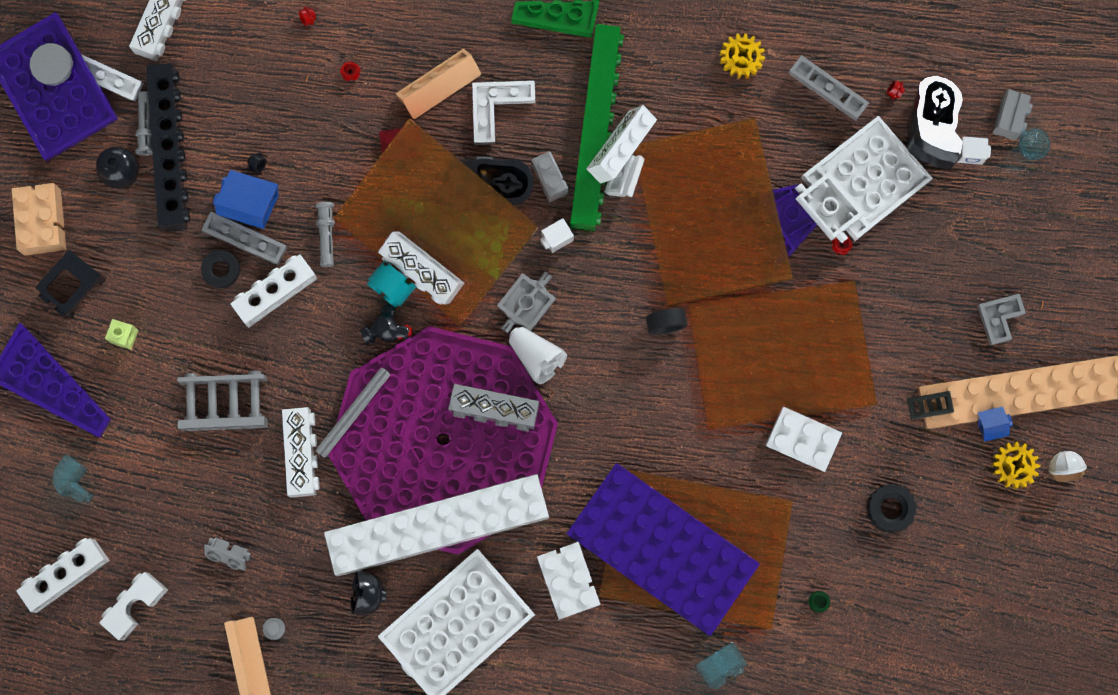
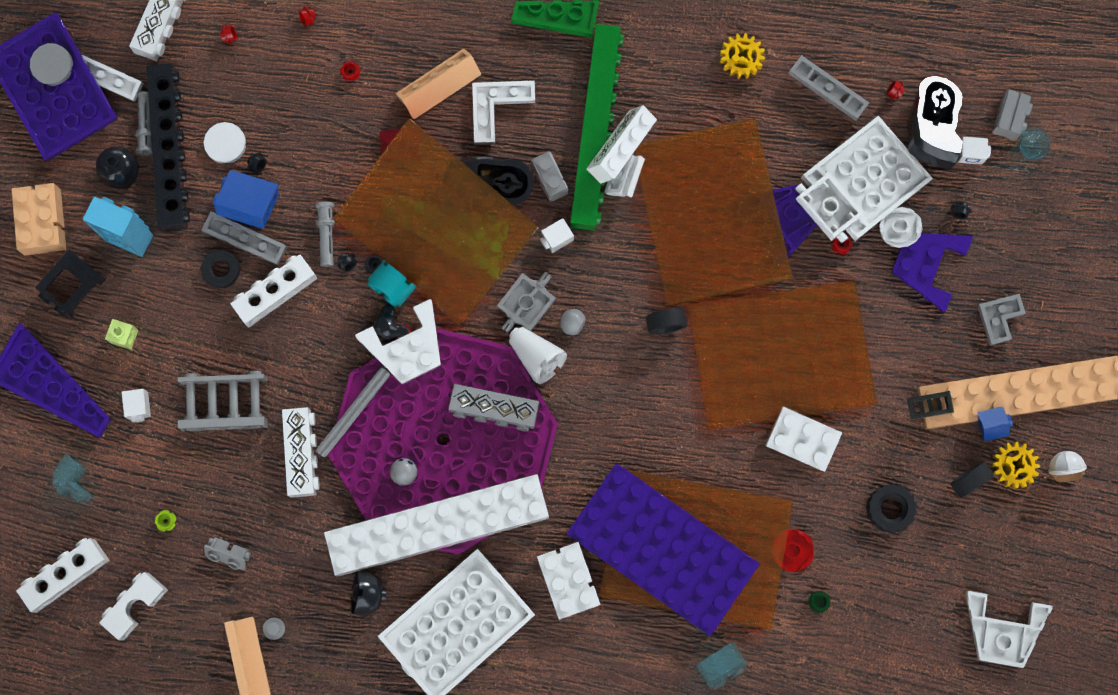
(118, 225): none -> medium azure brick
(136, 405): none -> white brick
(159, 520): none -> lime plate
(225, 143): none -> white tile
(228, 34): none -> red plate
(347, 262): none -> black plate
(370, 261): none -> black plate
(403, 471): none -> light grey piece
(410, 354): none -> white wing
(421, 268): white brick -> none
(572, 321): none -> light grey piece
(798, 557): none -> red tile
(901, 227): none -> white tile
(919, 263): none -> dark purple wing
(960, 210): none -> black plate
(972, 479): none -> black tyre
(1004, 640): none -> white wing

